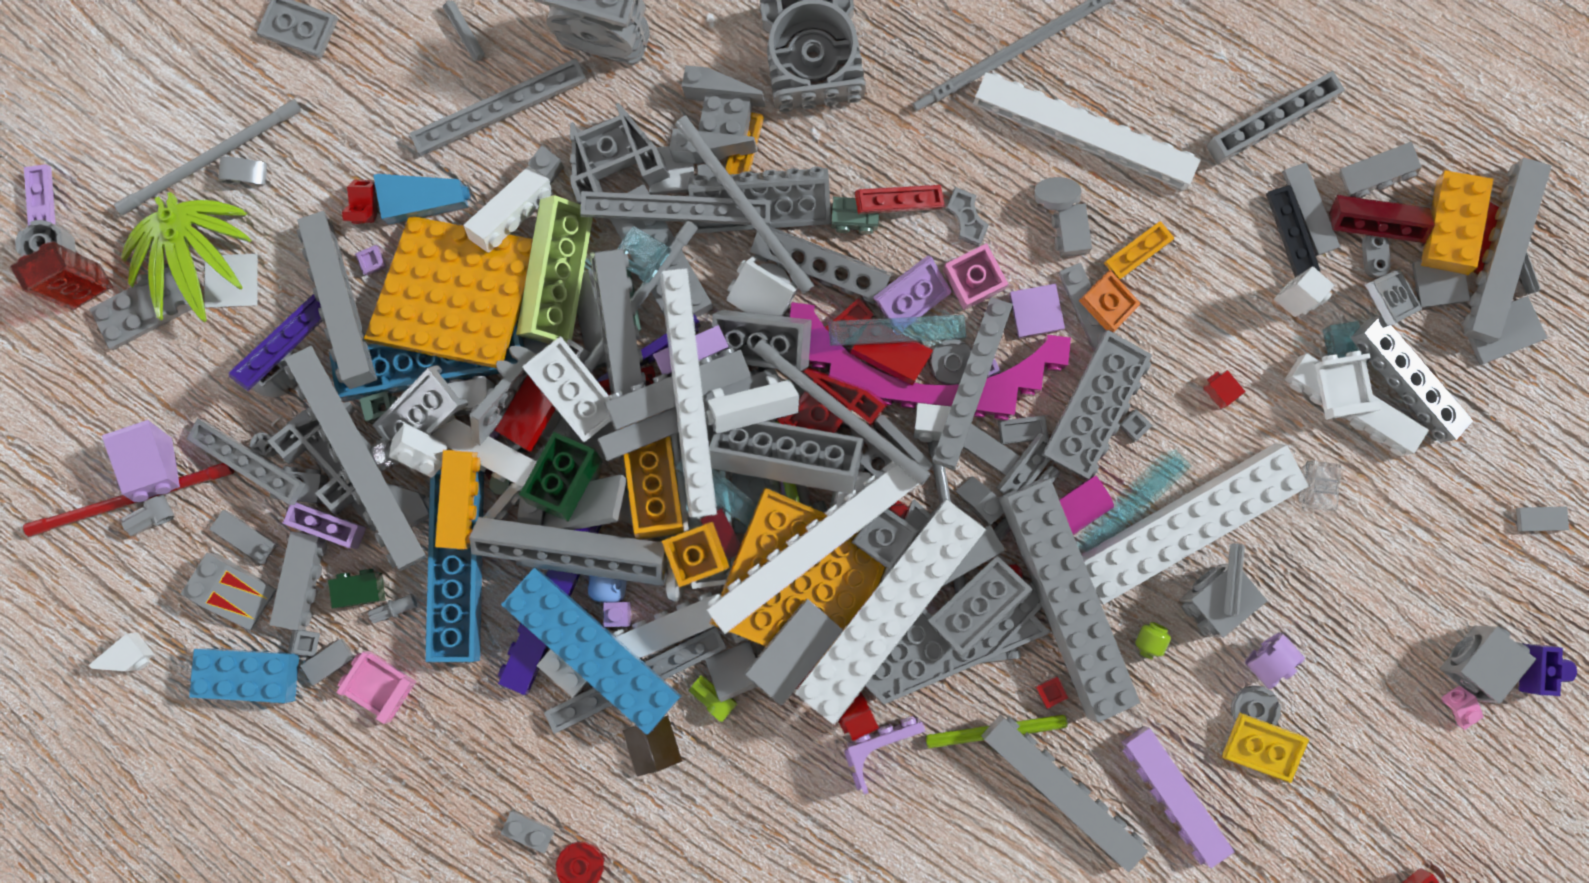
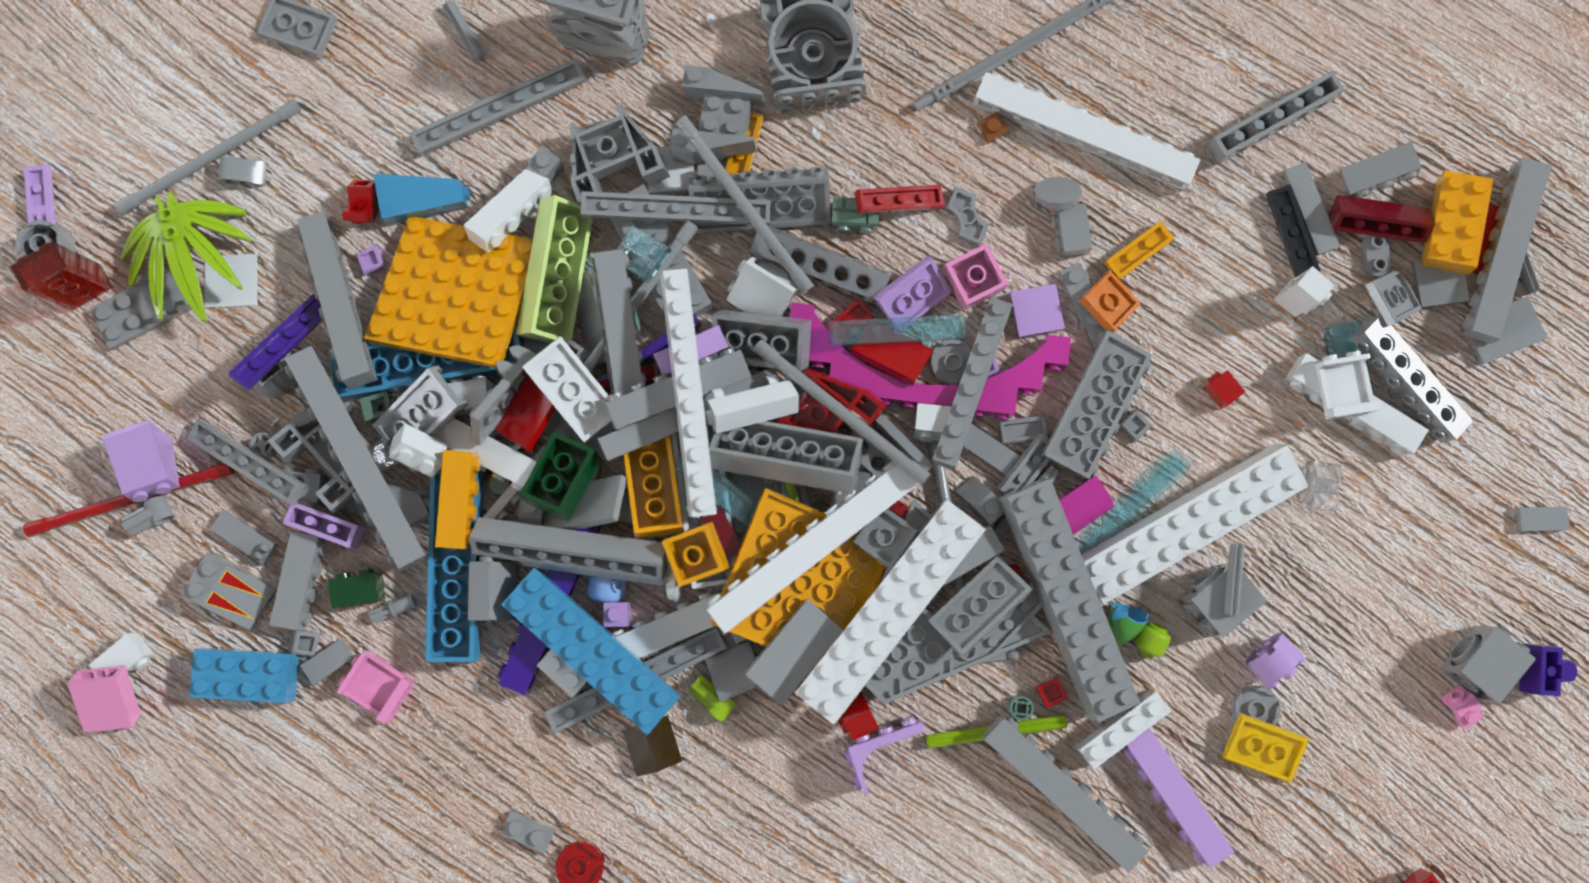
(104, 699): none -> bright pink brick
(489, 586): none -> light grey brick
(992, 127): none -> dark orange plate
(1016, 709): none -> sand green wheel
(1122, 729): none -> white brick
(1126, 622): none -> hat

